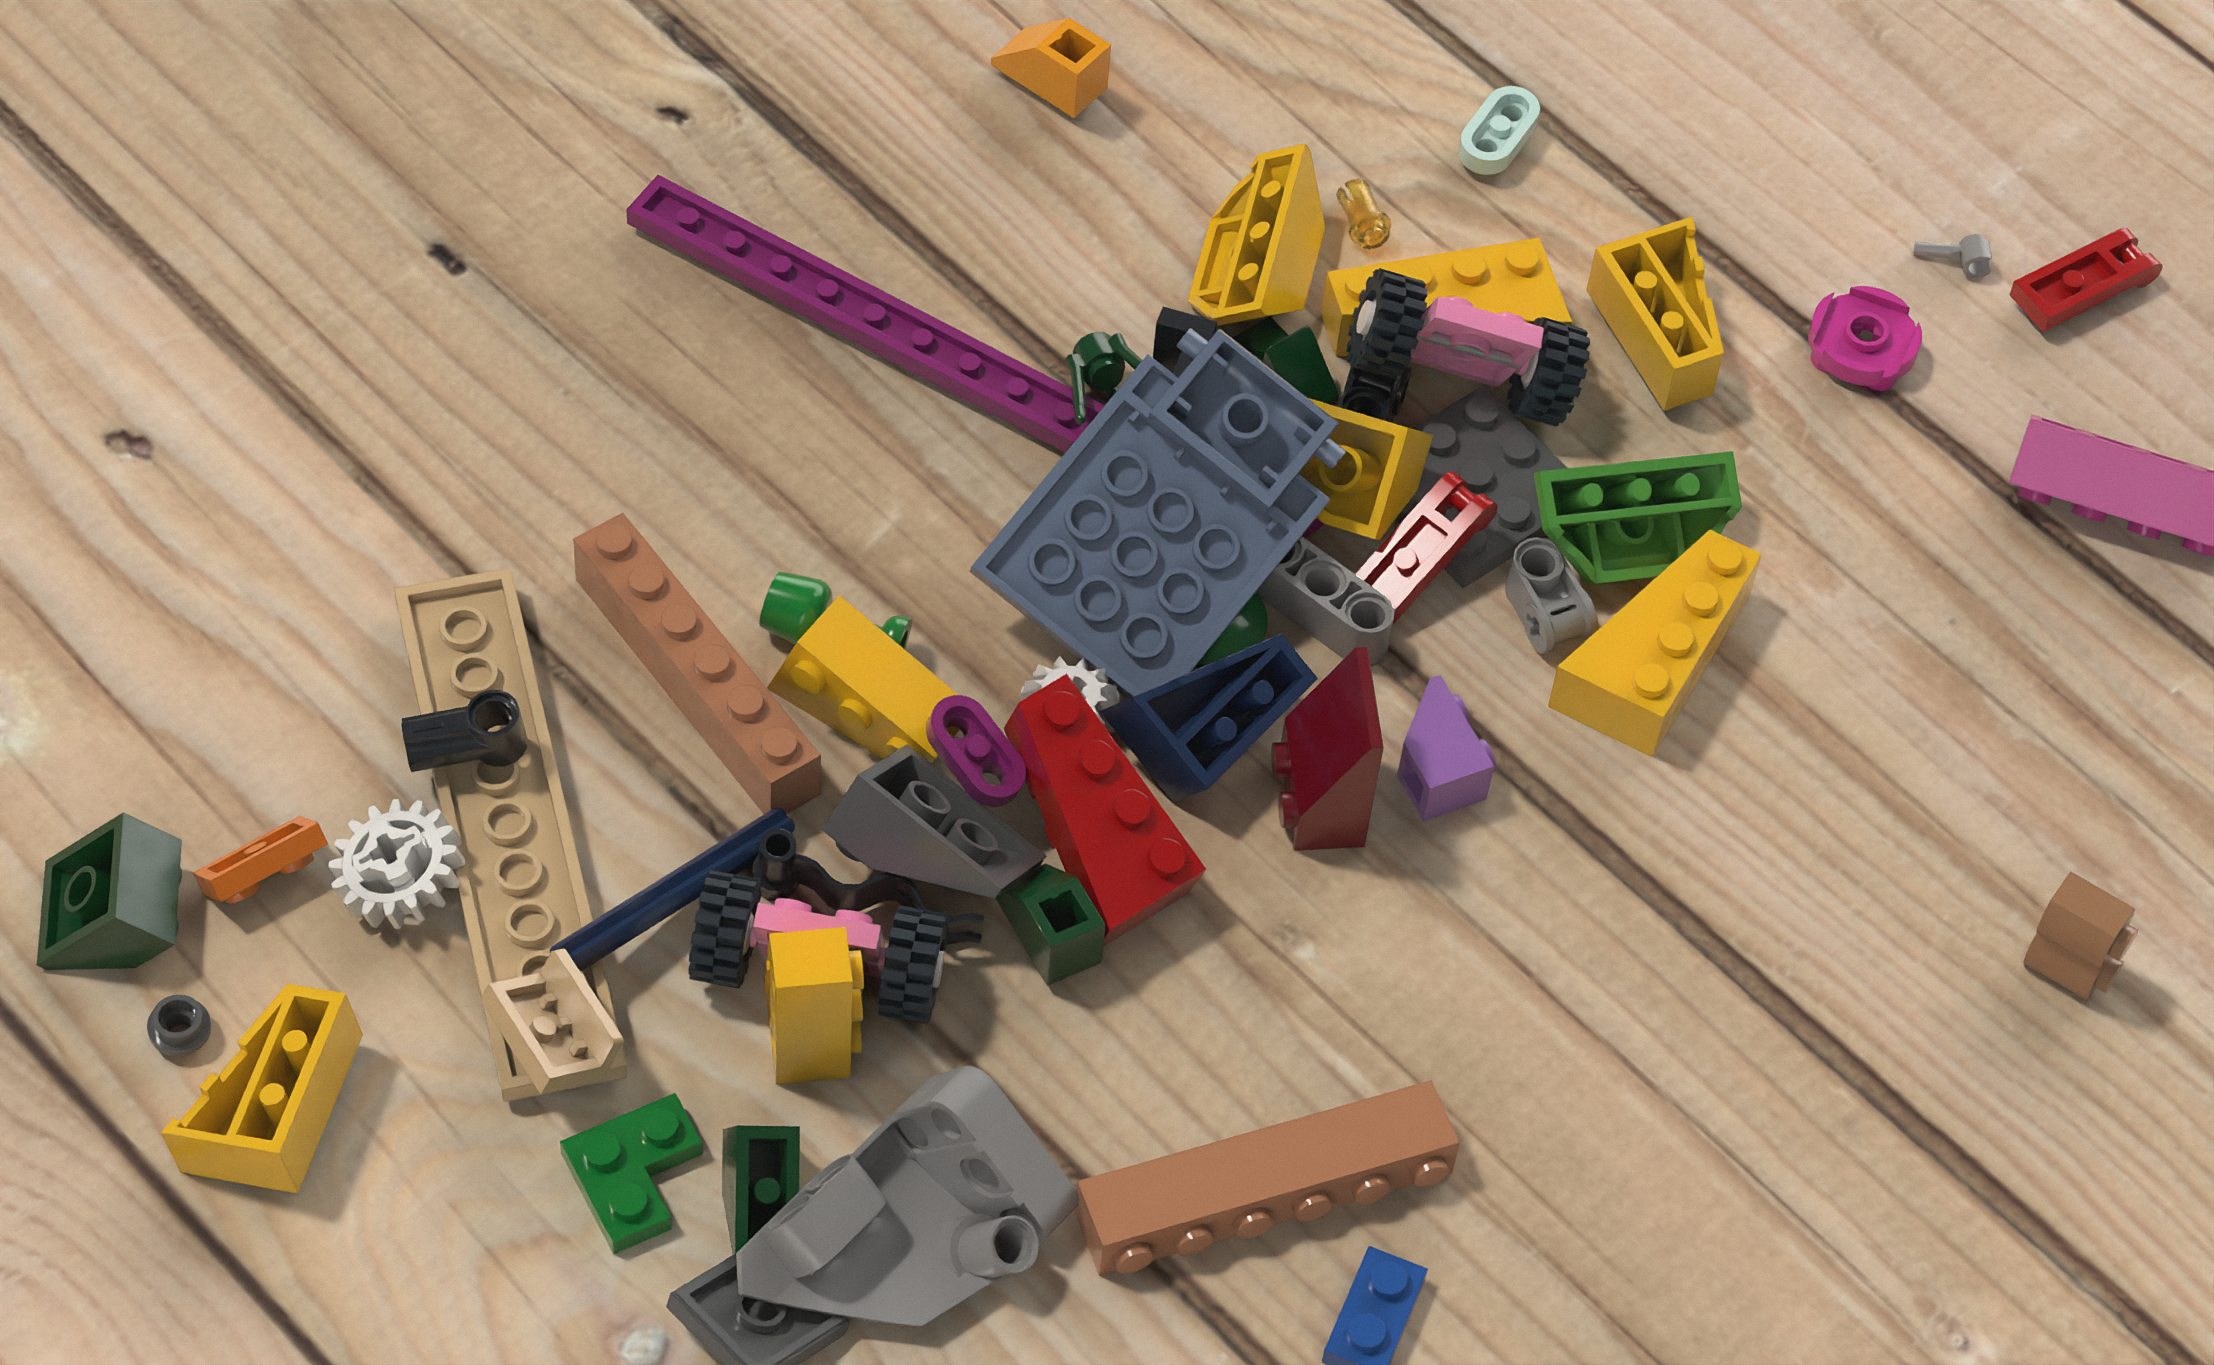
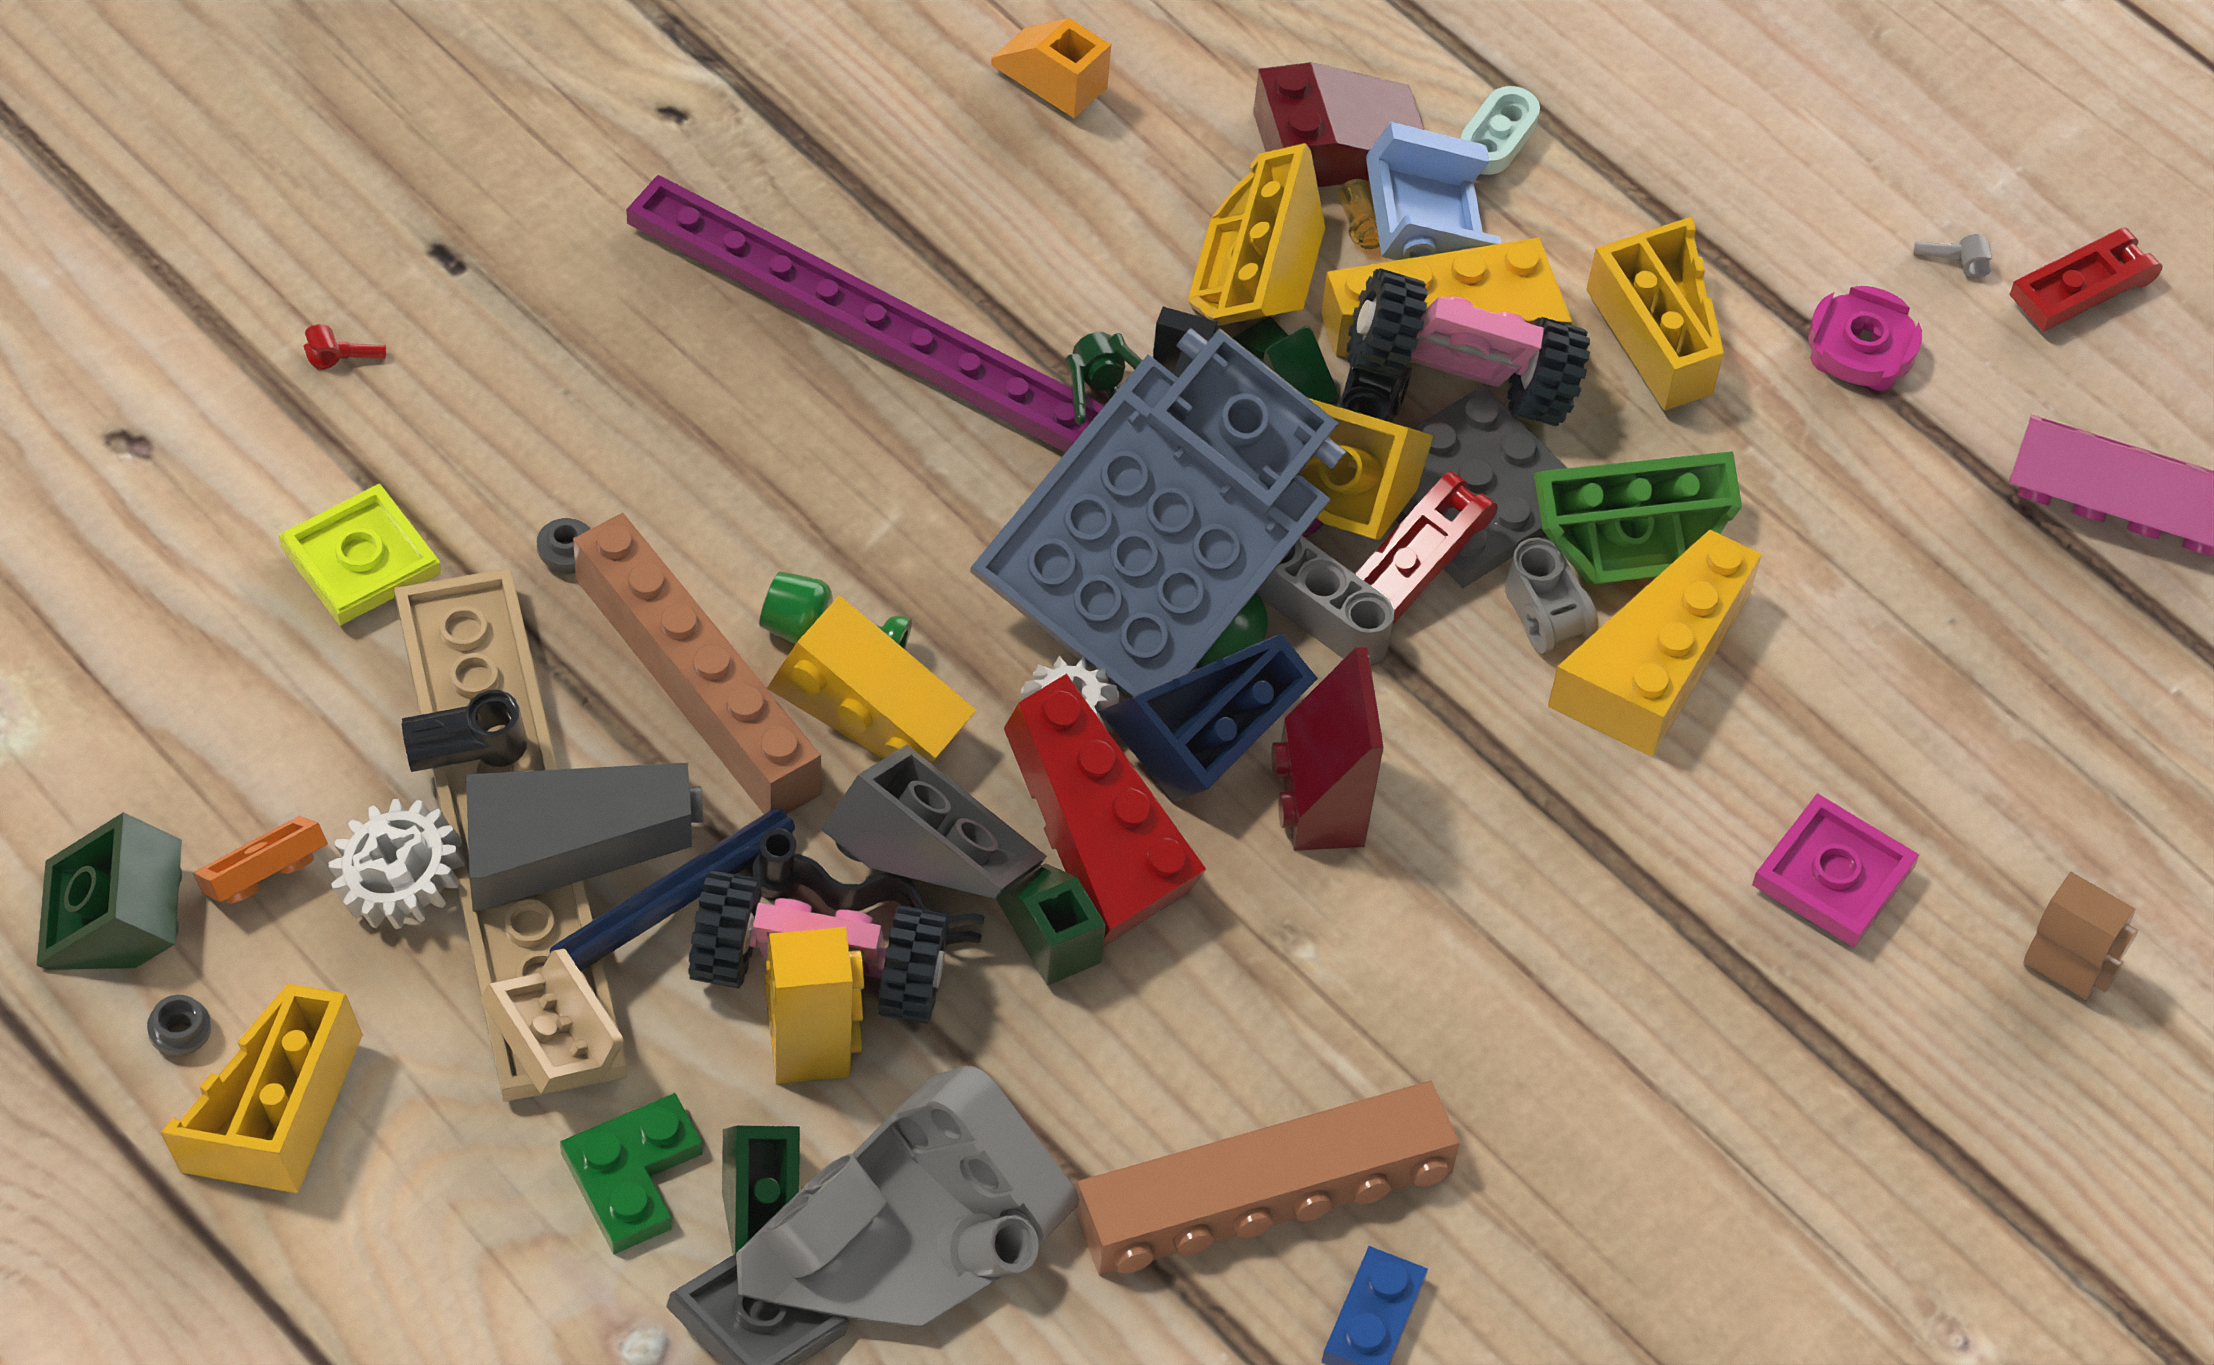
(325, 352): none -> red hand
(359, 554): none -> neon yellow plate
(554, 554): none -> dark grey plate
(572, 825): none -> dark grey slope
(979, 752): magenta plate -> none
(1332, 112): none -> slope
(1426, 192): none -> light blue panel
(1441, 756): medium lavender slope -> none
(1835, 870): none -> dark pink plate

